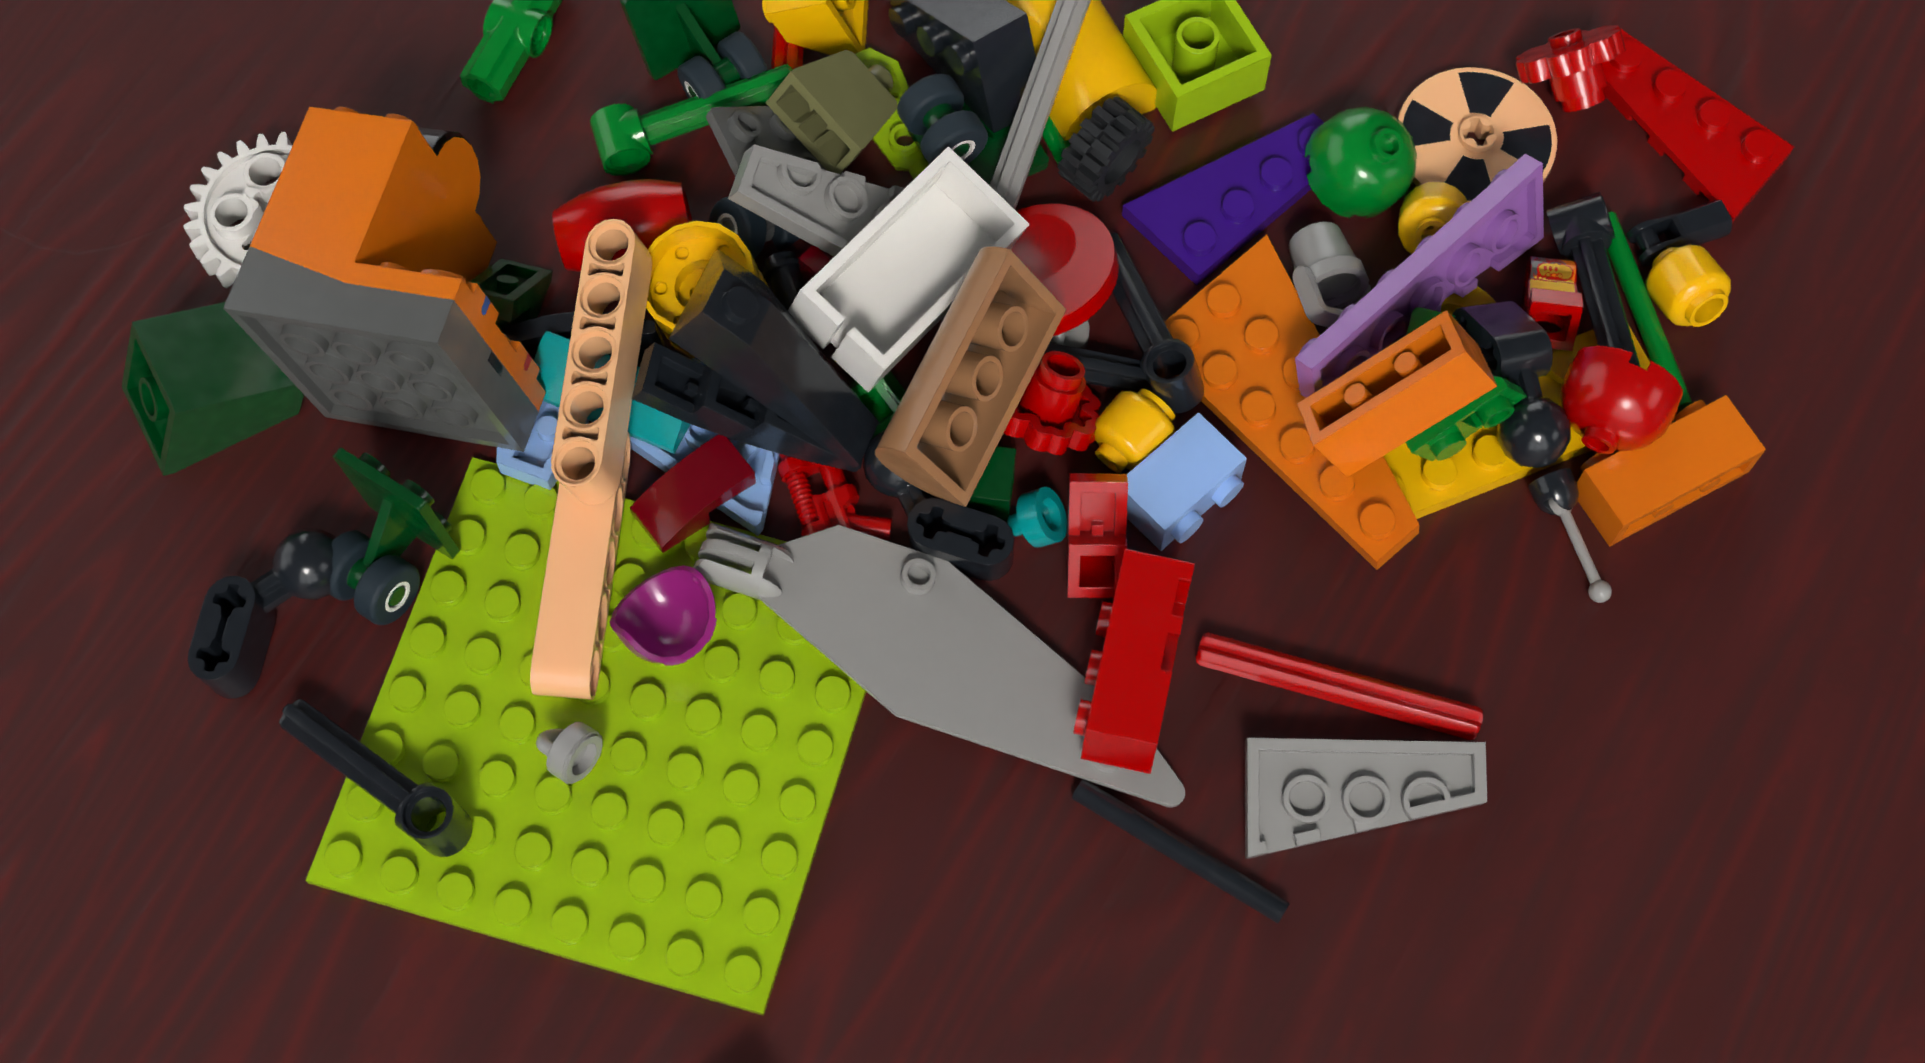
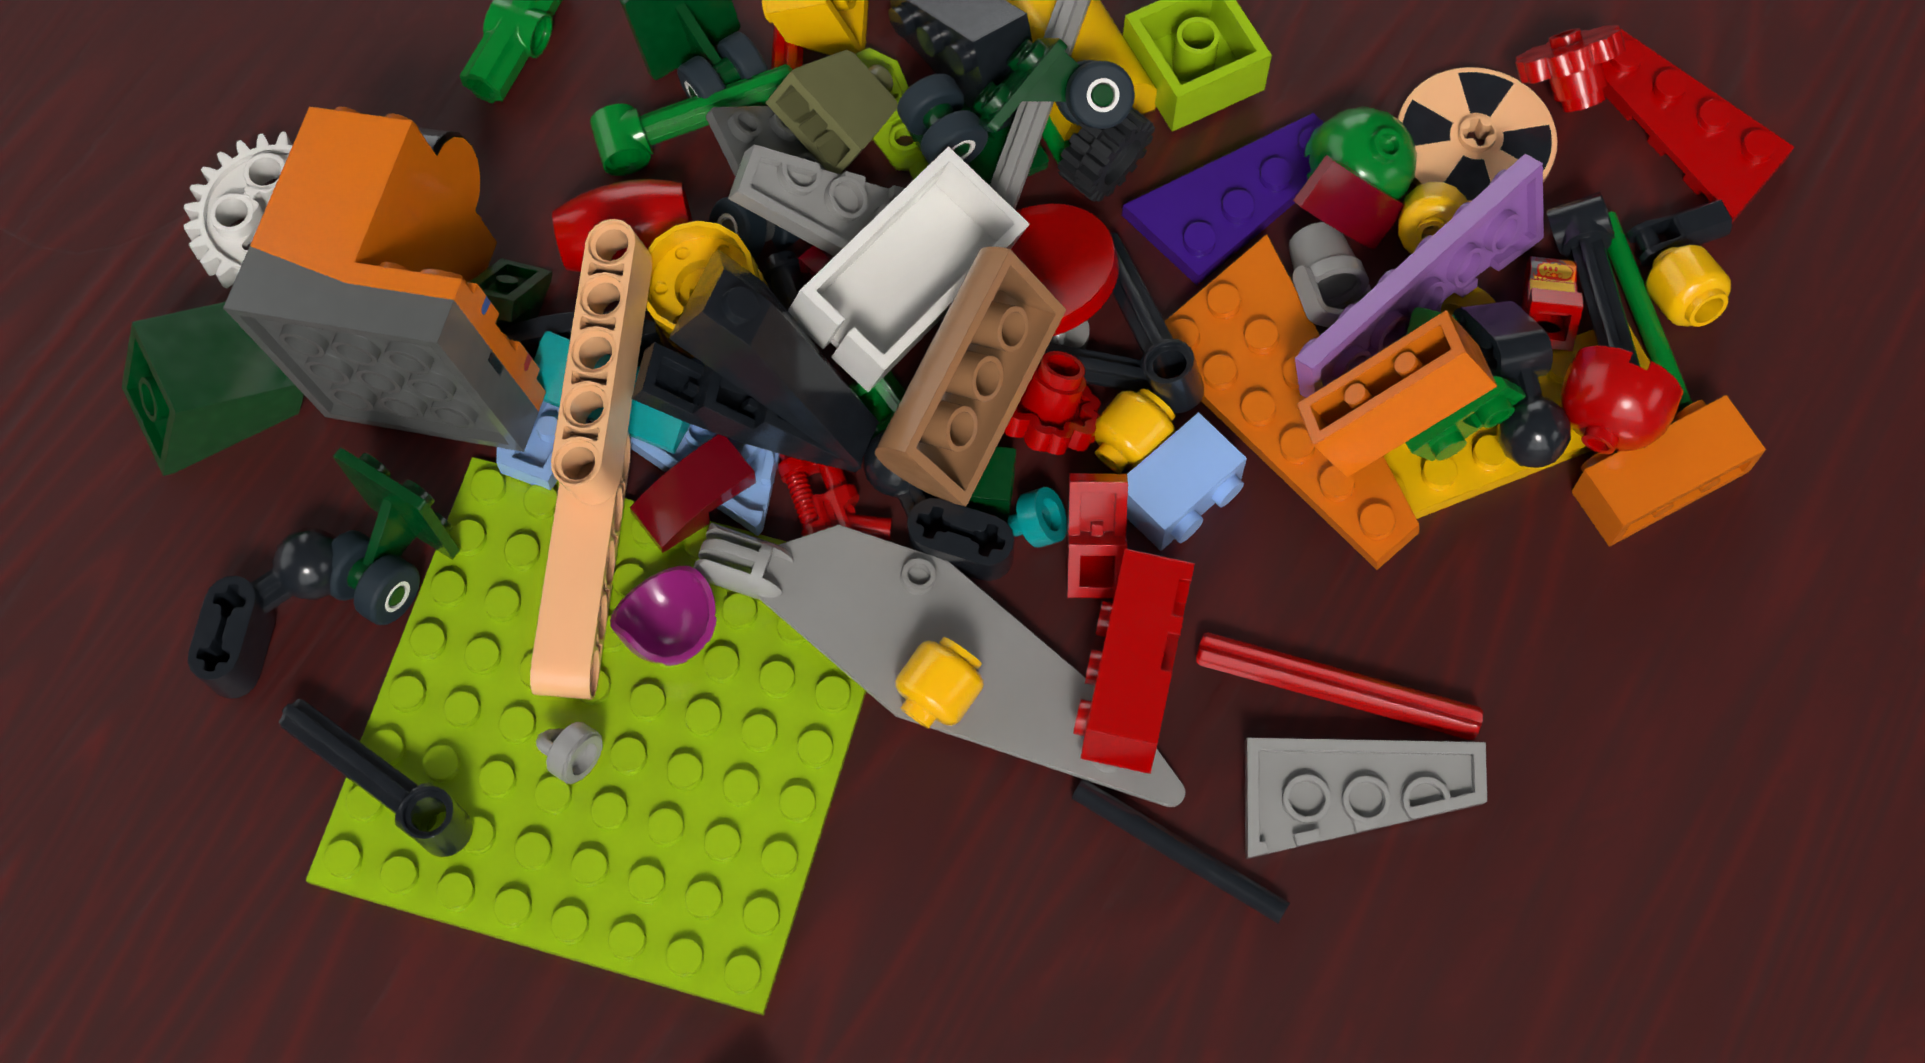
(939, 683): none -> yellow head
(1041, 71): none -> dark green plate
(1349, 203): none -> dark red slope
(1557, 495): hinge -> none

